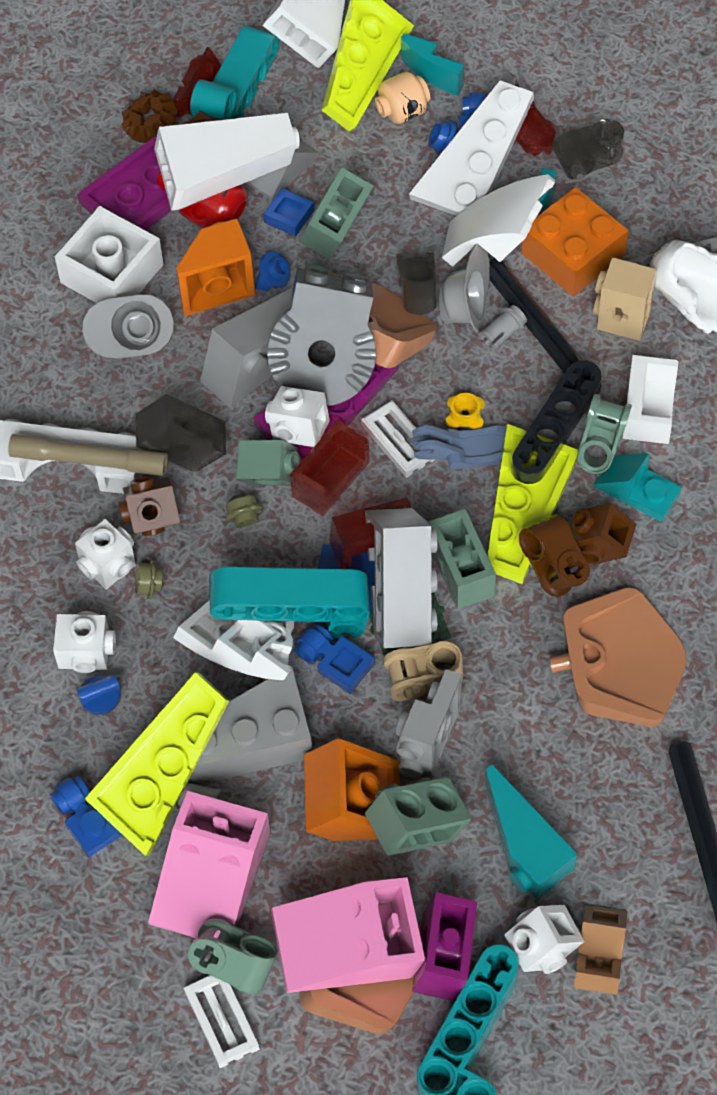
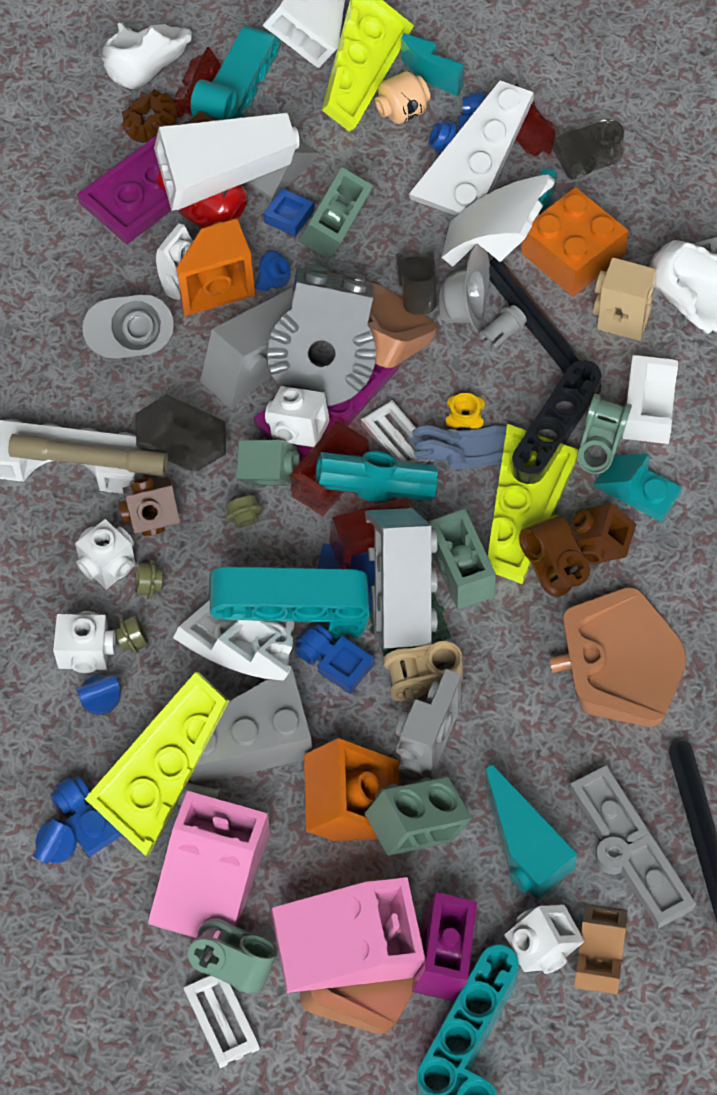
(55, 842): none -> blue plate
(109, 258): white brick -> none
(131, 634): none -> olive plate
(138, 56): none -> white piece
(168, 258): none -> white slope
(376, 476): none -> teal piece
(630, 848): none -> light grey hinge

